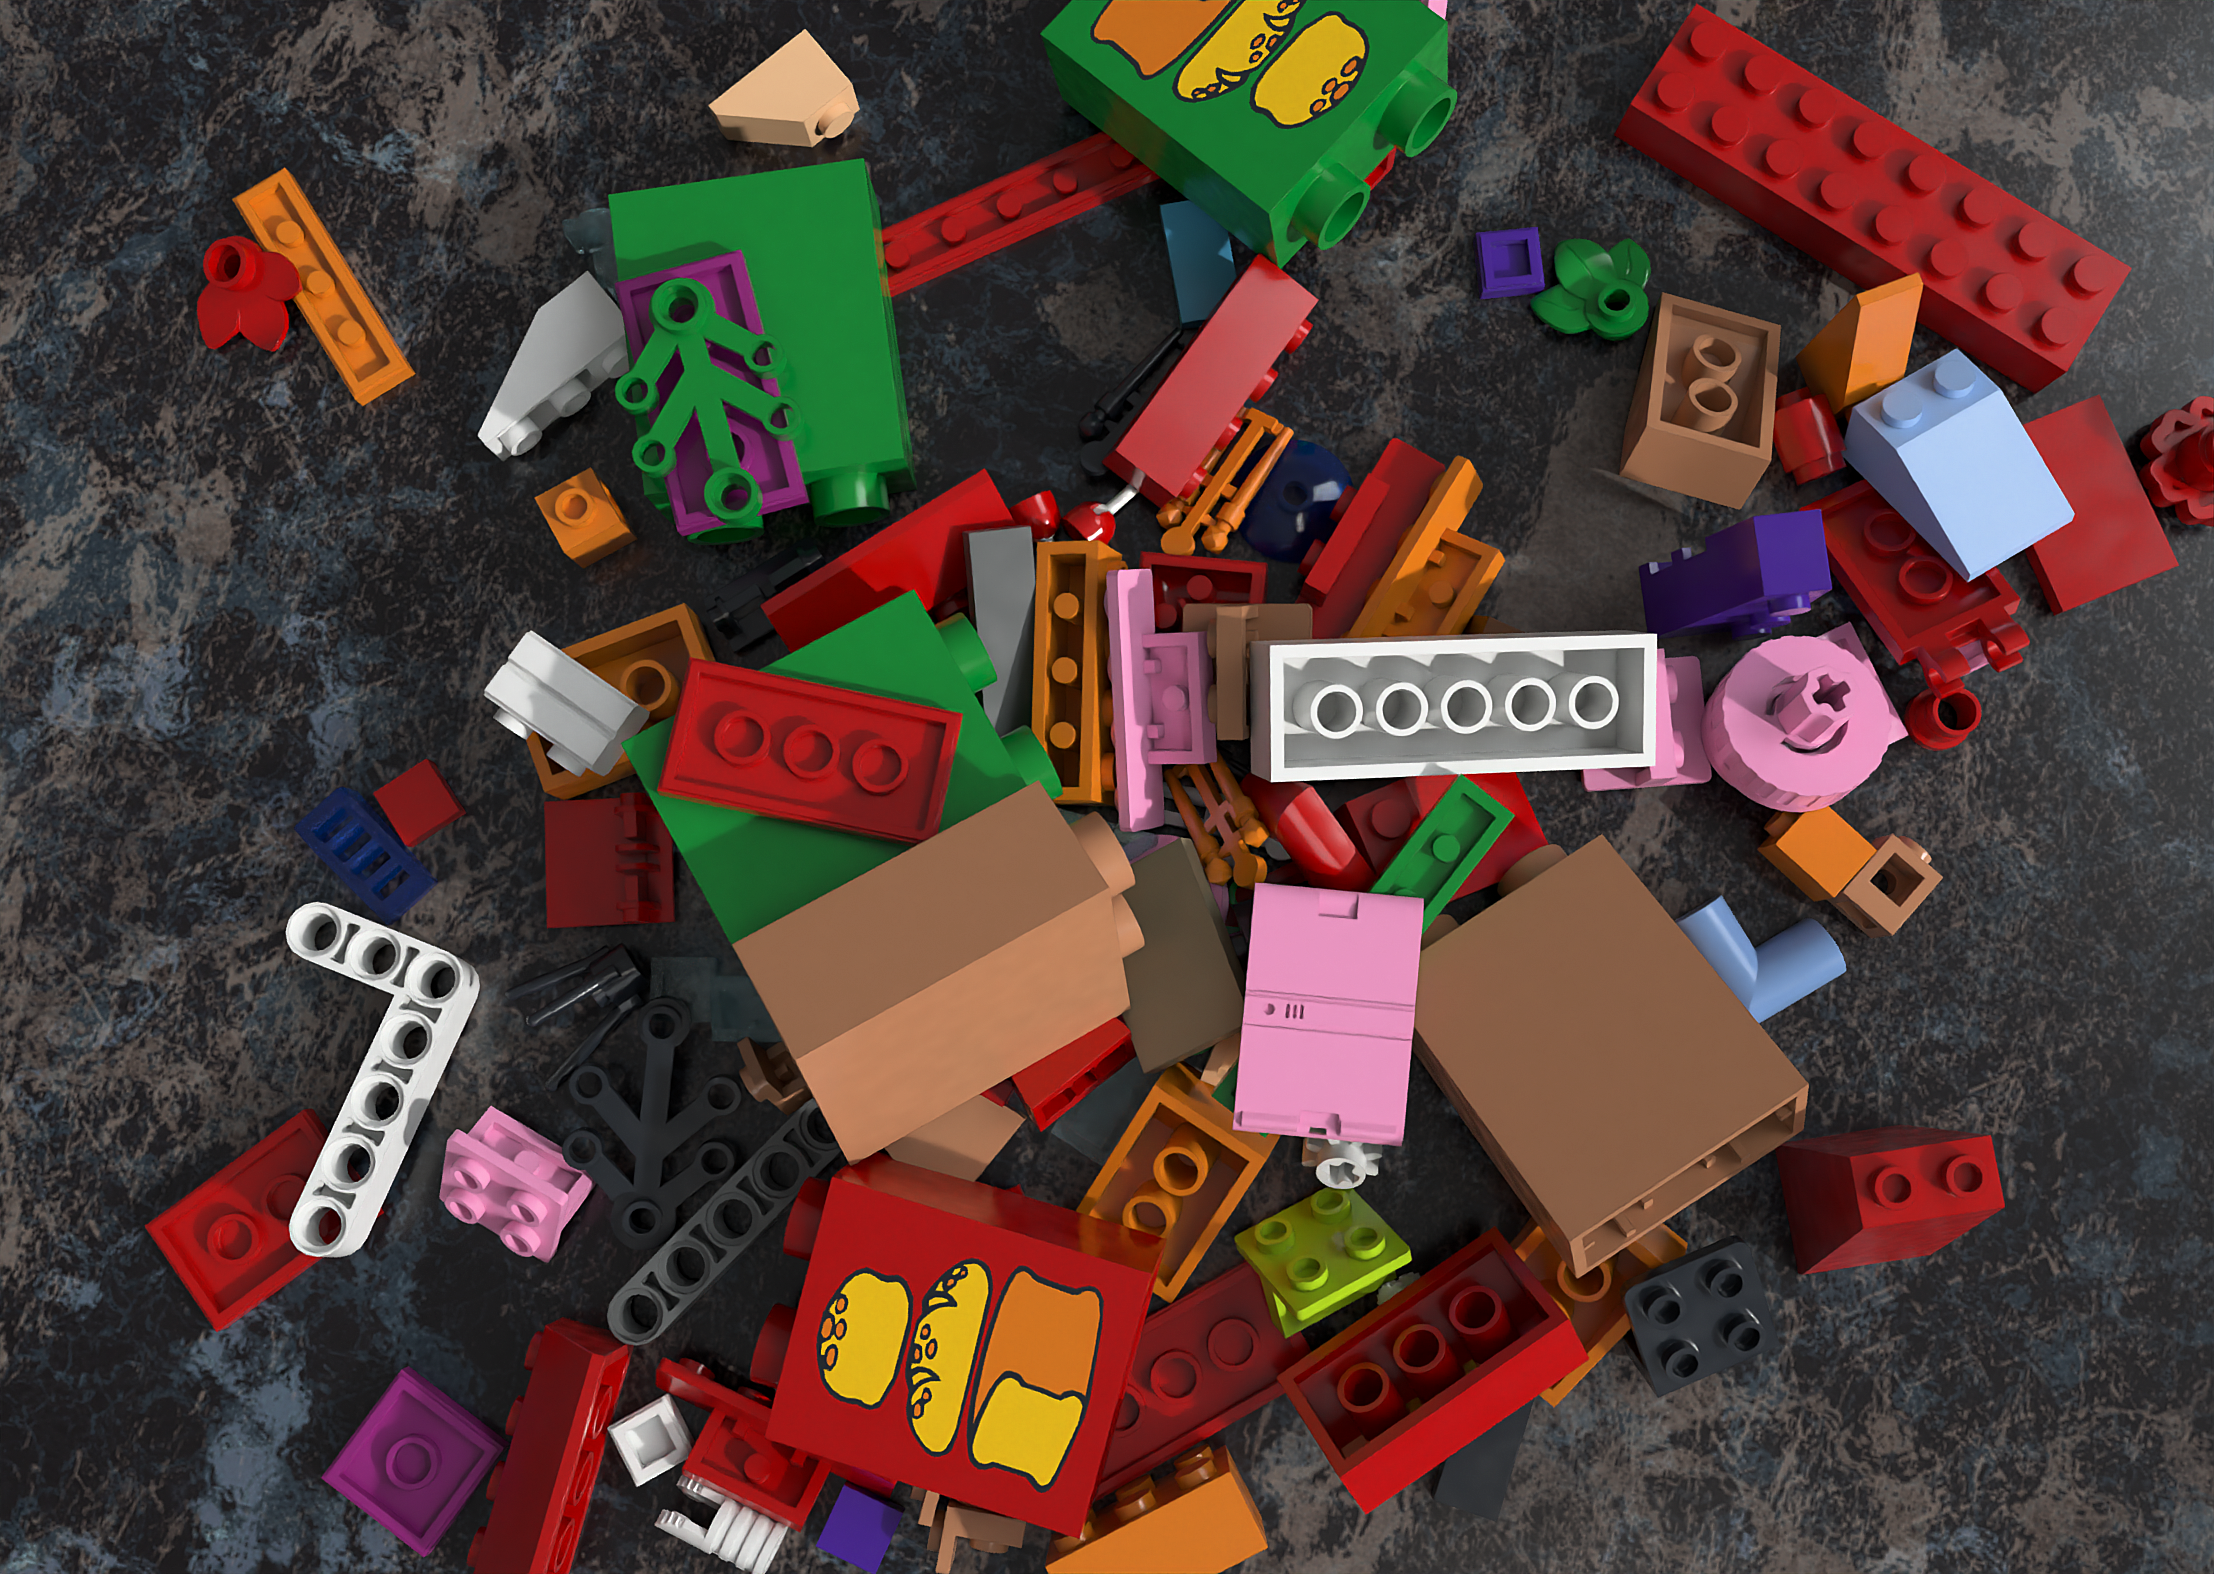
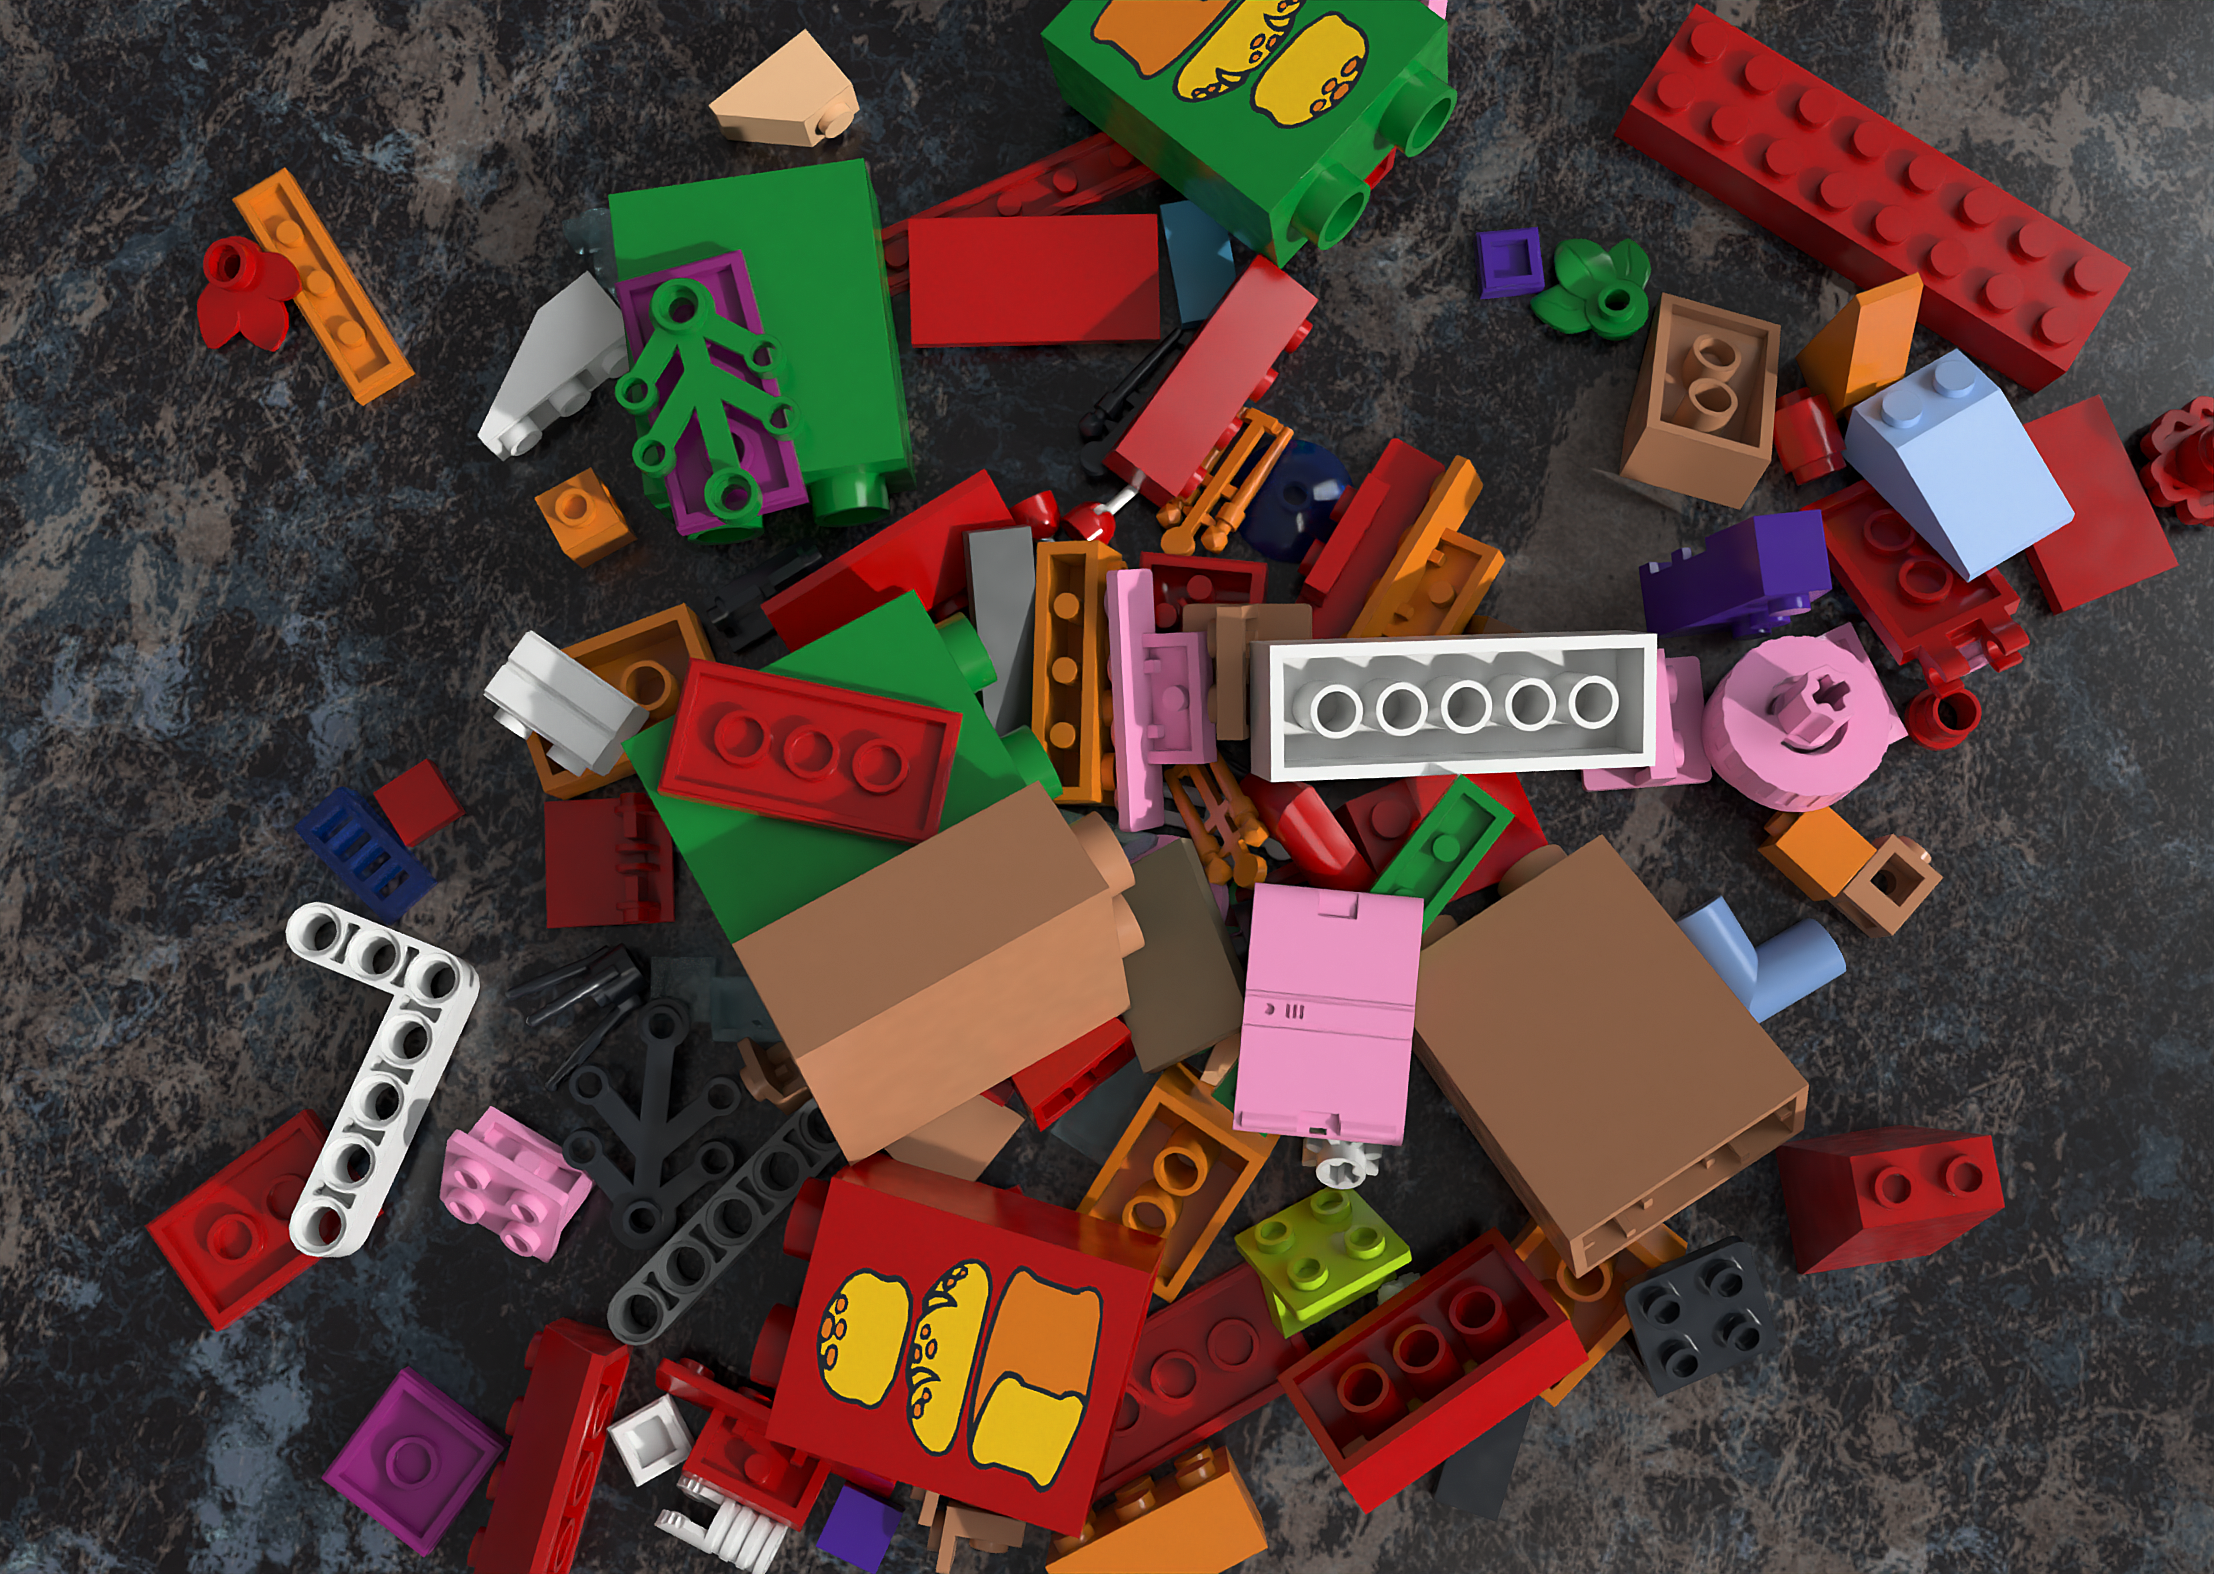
(1034, 280): none -> red tile

